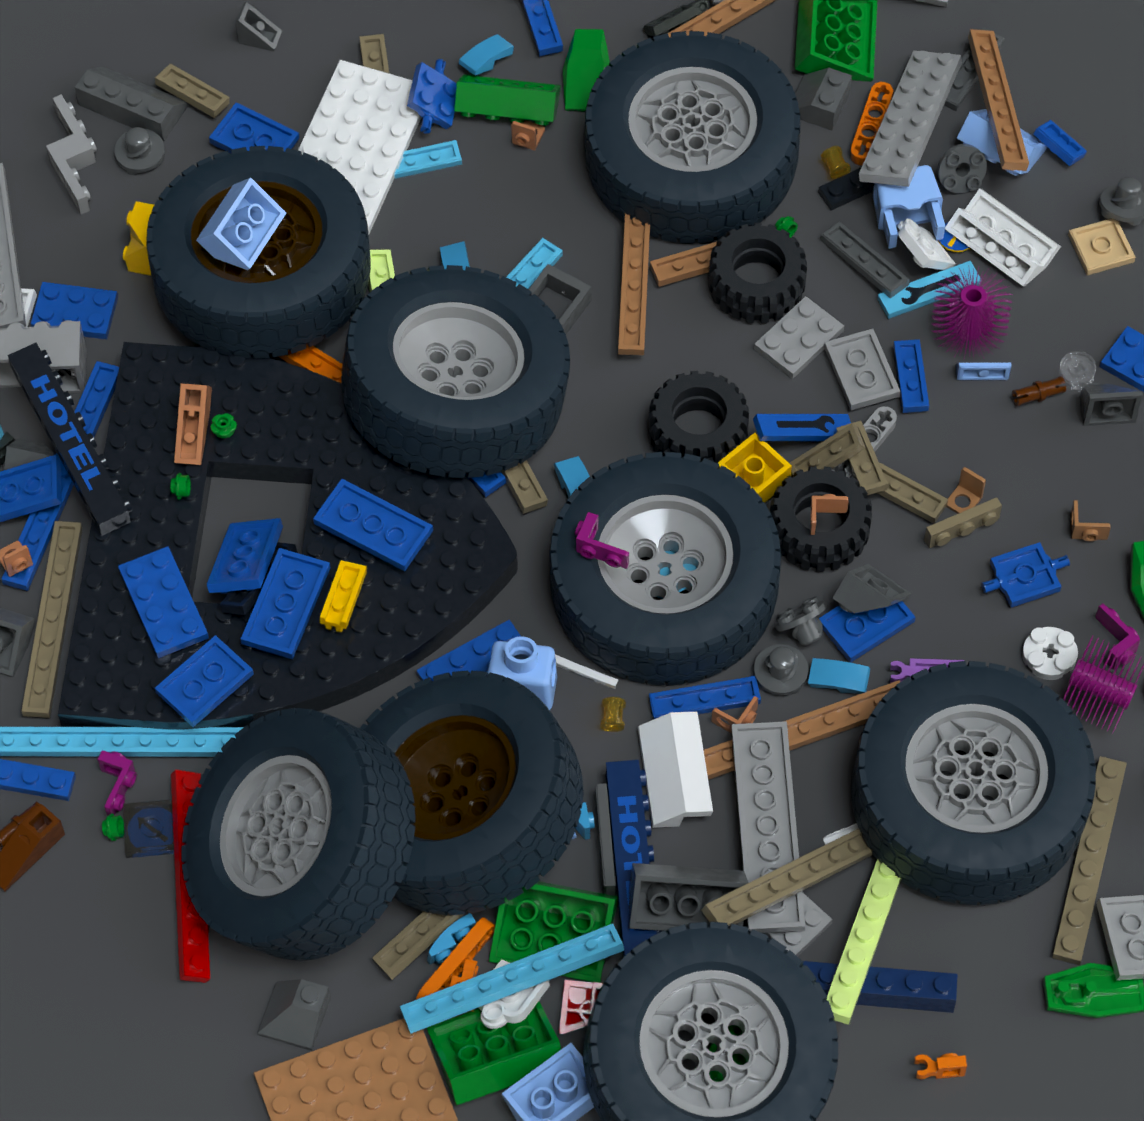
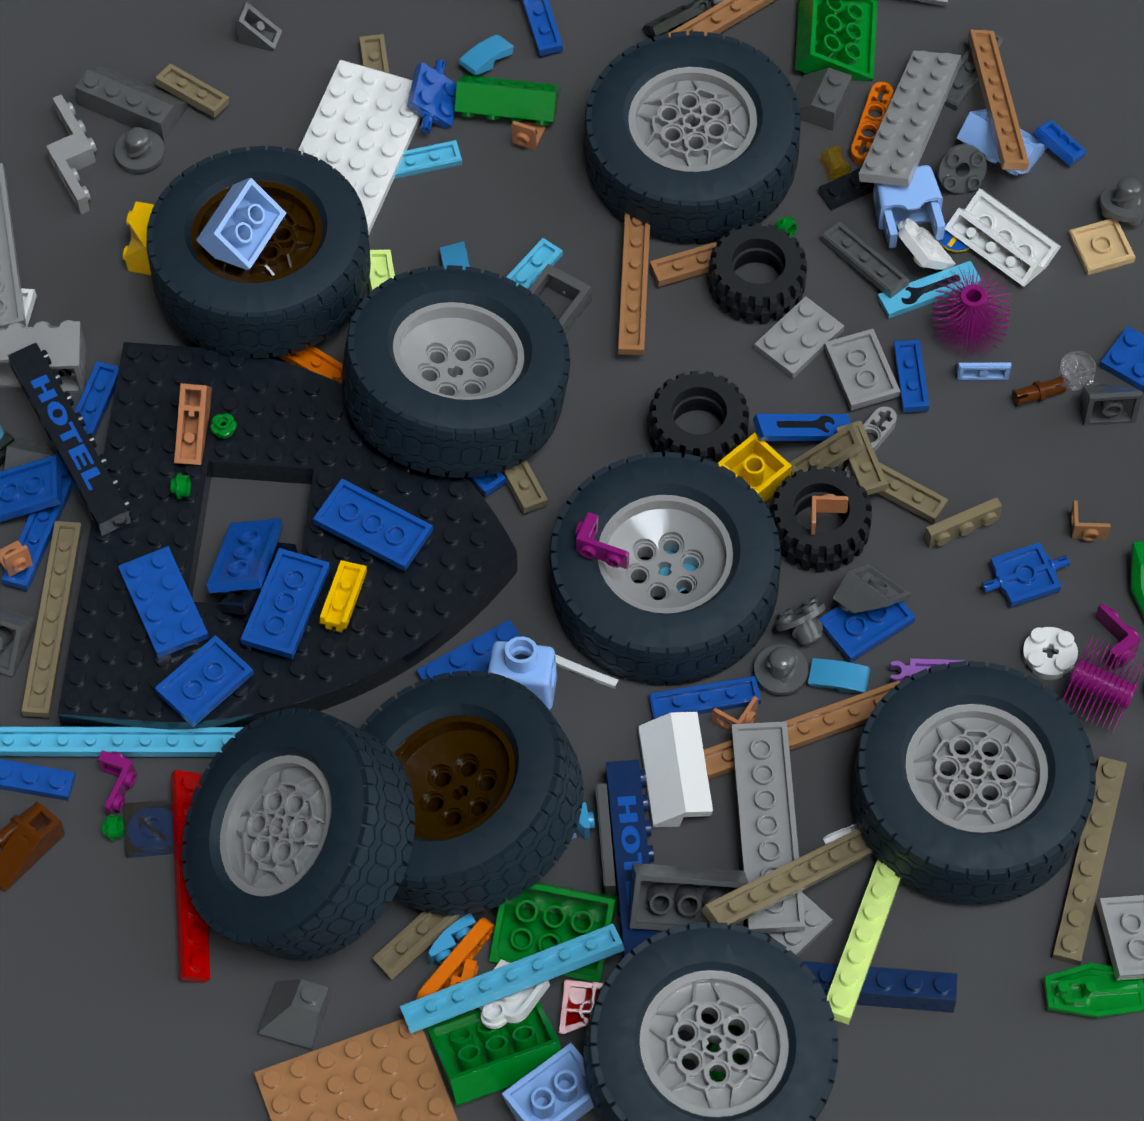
(67, 302): blue plate -> none
(248, 128): blue plate -> none
(571, 474): dark azure slope -> none
(582, 66): green piece -> none
(613, 714): clear yellow bush -> none
(946, 1066): orange plate -> none
(970, 486): medium nougat bracket -> none

